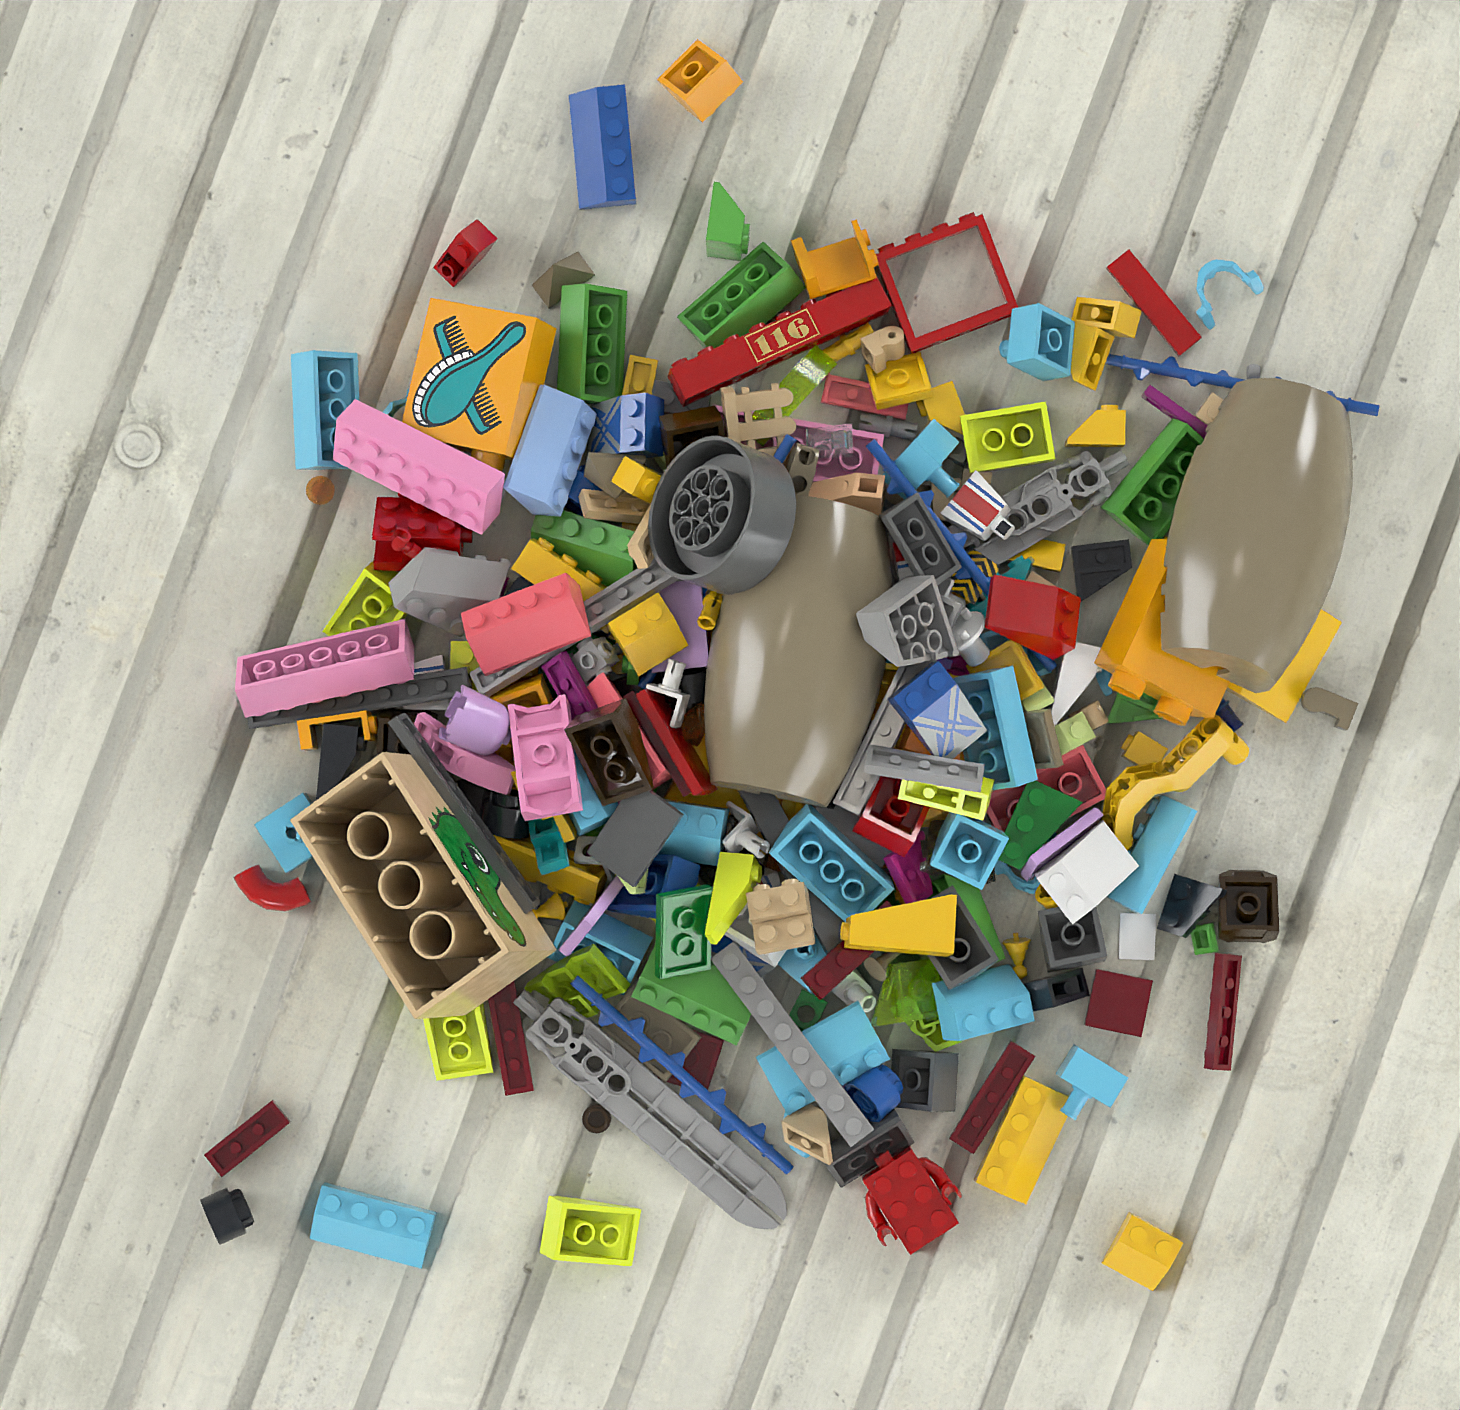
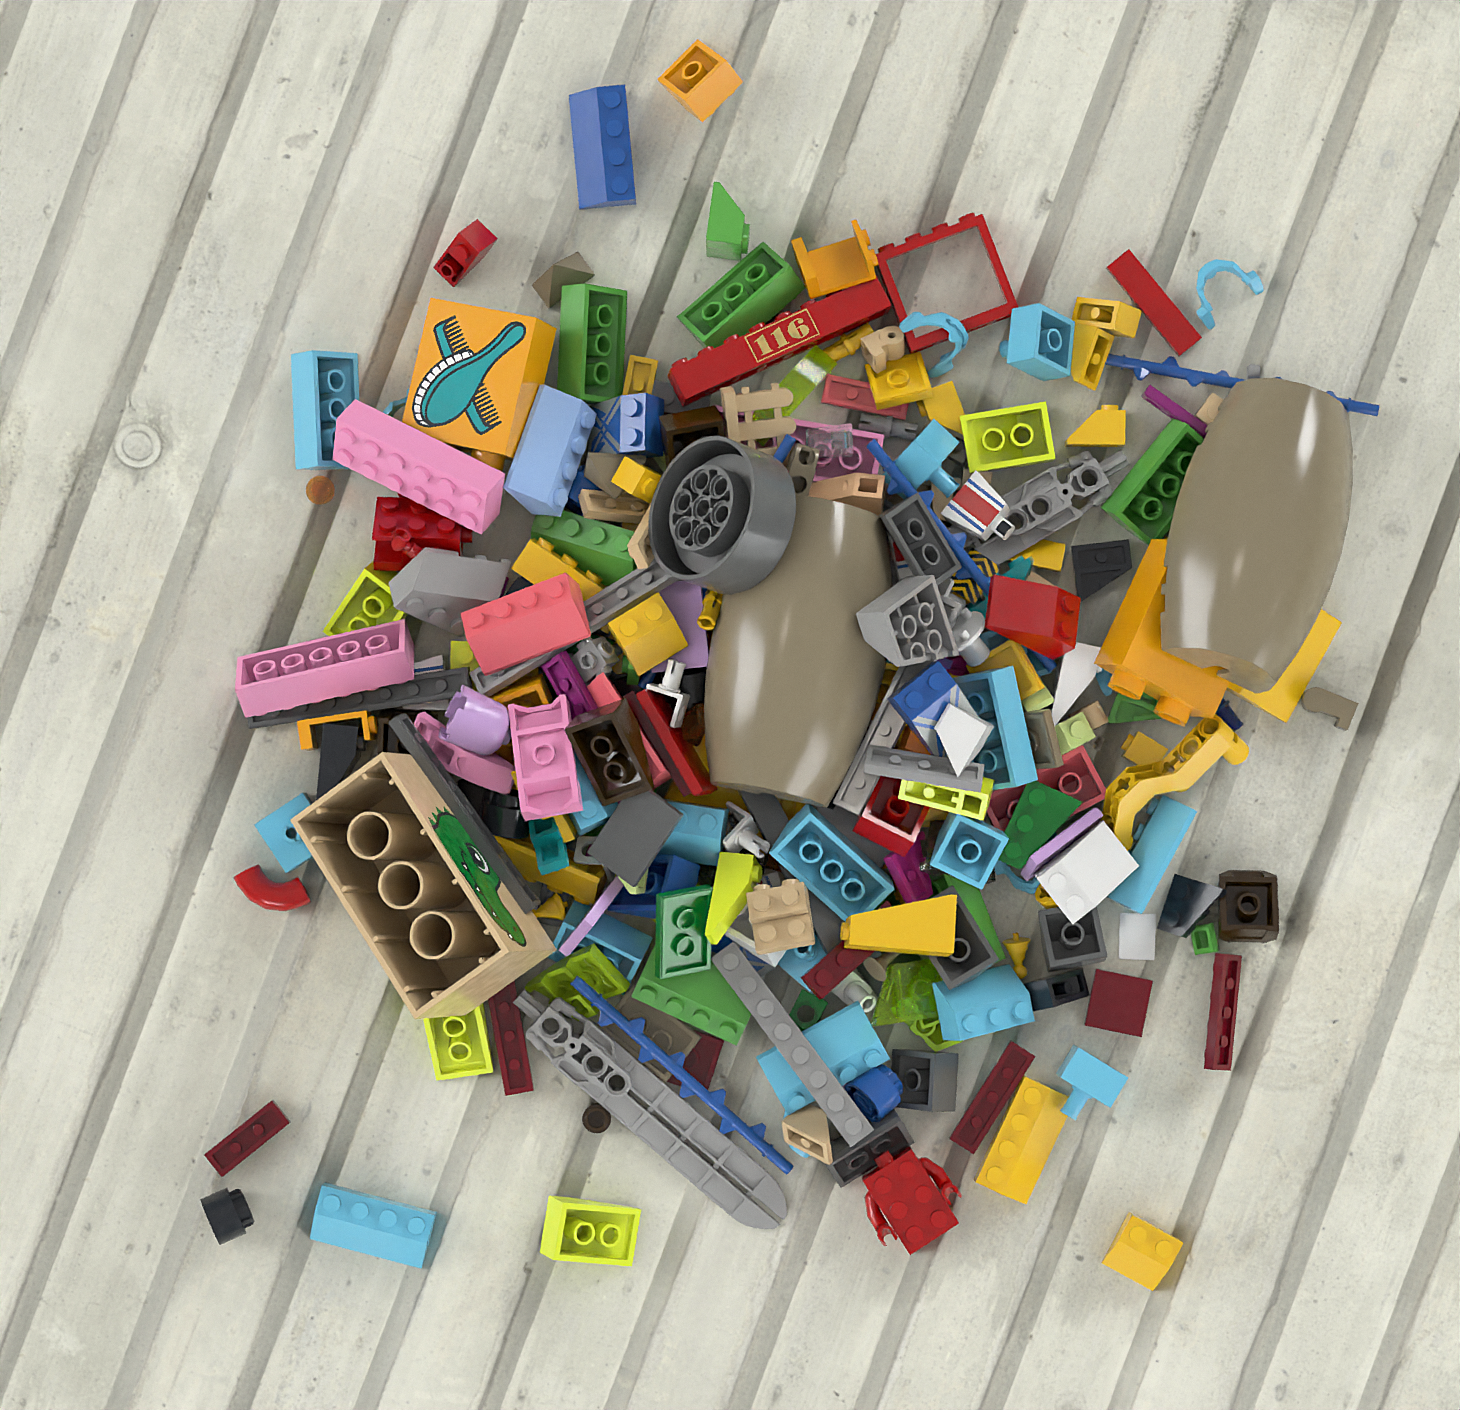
(956, 332): none -> medium azure helmet
(962, 736): none -> white slope

